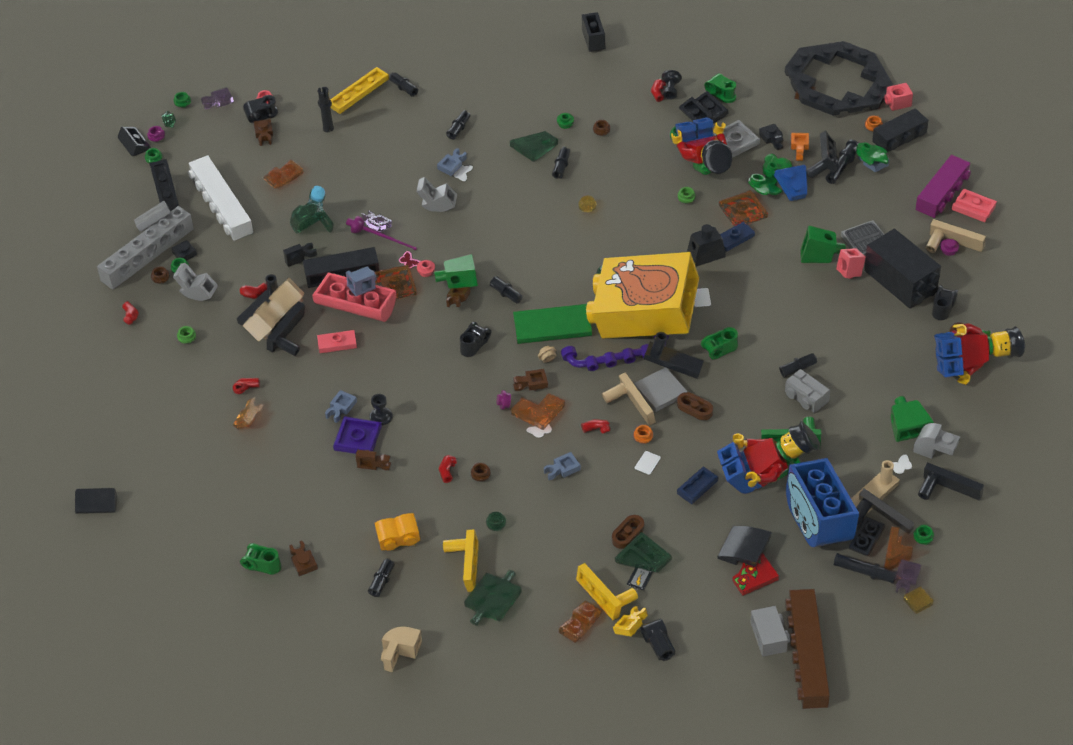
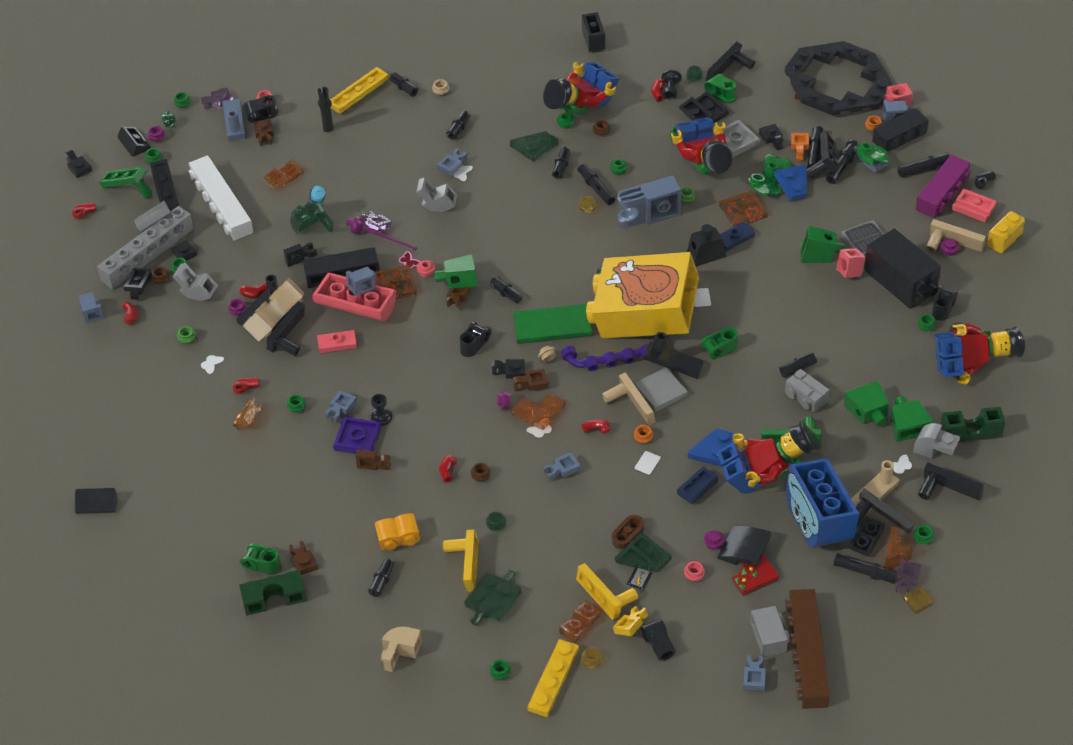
(77, 166): none -> black plate
(81, 209): none -> red arm
(90, 307): none -> sand blue brick
(126, 177): none -> green piece
(137, 282): none -> black plate
(210, 363): none -> white sticker
(234, 120): none -> sand blue piece
(237, 307): none -> magenta plate
(287, 585): none -> dark green arch
(296, 403): none -> green plate
(440, 87): none -> tan plate
(500, 664): none -> green plate
(511, 367): none -> black plate
(553, 678): none -> yellow plate
(579, 93): none -> piece
(591, 653): none -> clear yellow plate
(592, 180): none -> black pin
(618, 167): none -> green plate
(649, 202): none -> sand blue brick
(694, 73): none -> clear green plate
(694, 567): none -> coral plate
(696, 406): reddish brown plate -> none
(707, 448): none -> blue wing
(714, 539): none -> magenta plate
(731, 55): none -> black piece
(754, 675): none -> sand blue plate
(815, 146): none -> black pin
(868, 403): none -> green torso
(894, 109): none -> sand blue brick
(926, 322): none -> green plate
(931, 162): none -> black pin
(981, 179): none -> black arm
(987, 425): none -> dark green arch
(1006, 232): none -> yellow brick

